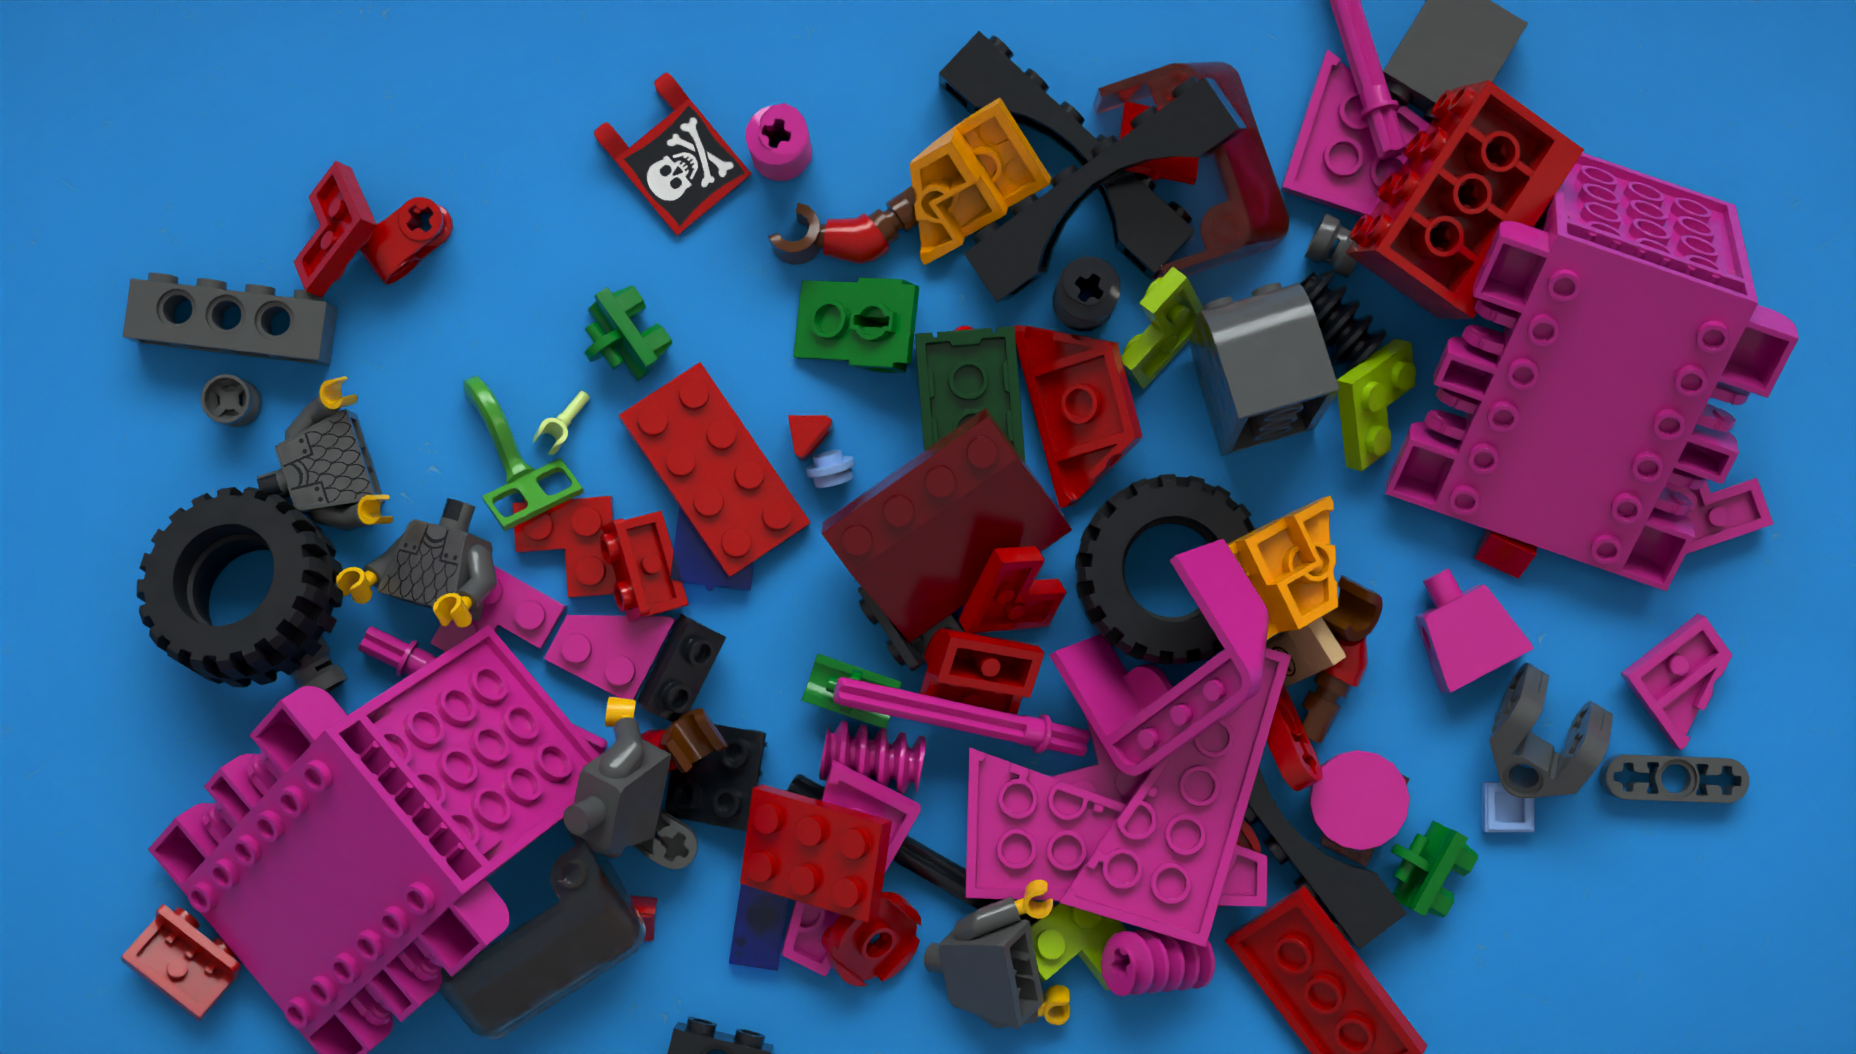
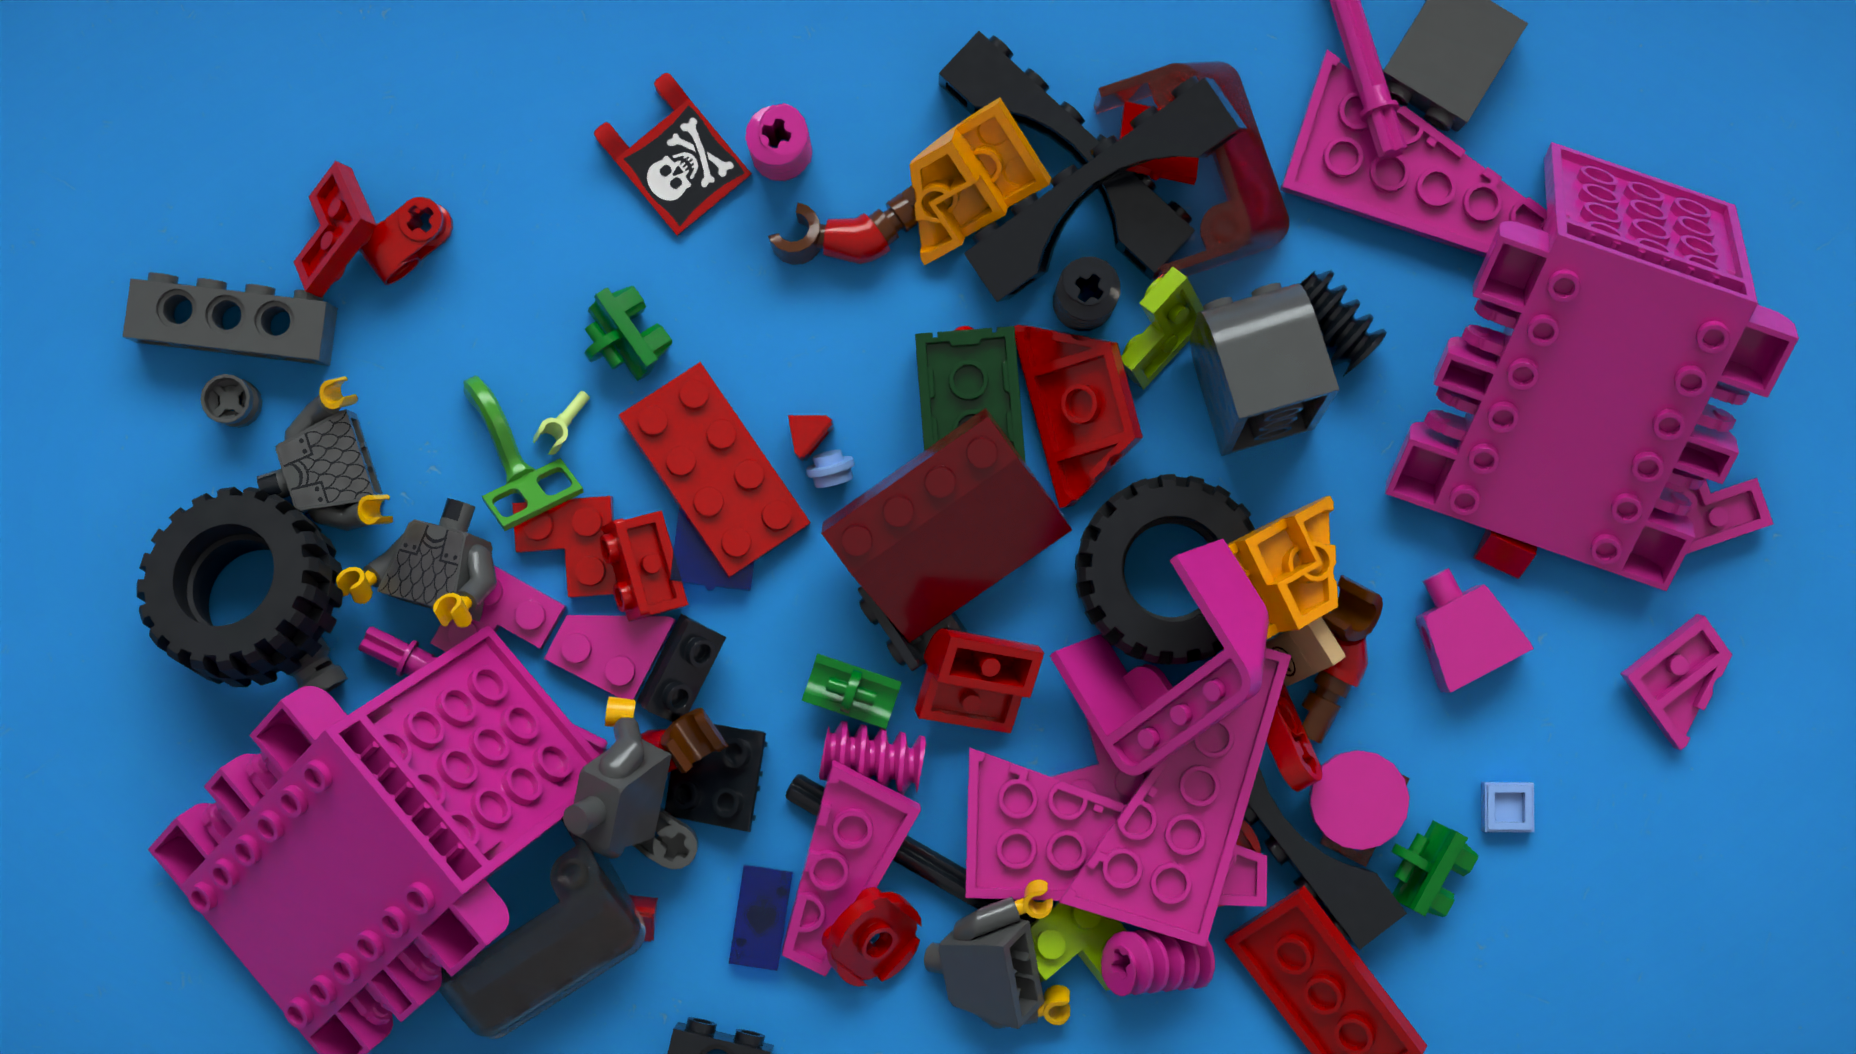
(183, 961): bracket -> none
(815, 852): red plate -> none
(858, 323): green piece -> none
(1009, 594): red plate -> none
(1024, 730): dark pink axle -> none
(1322, 241): dark grey wheel -> none
(1365, 398): lime plate -> none
(1463, 176): red brick -> none
(1515, 744): dark grey piece -> none
(1709, 766): dark grey beam -> none

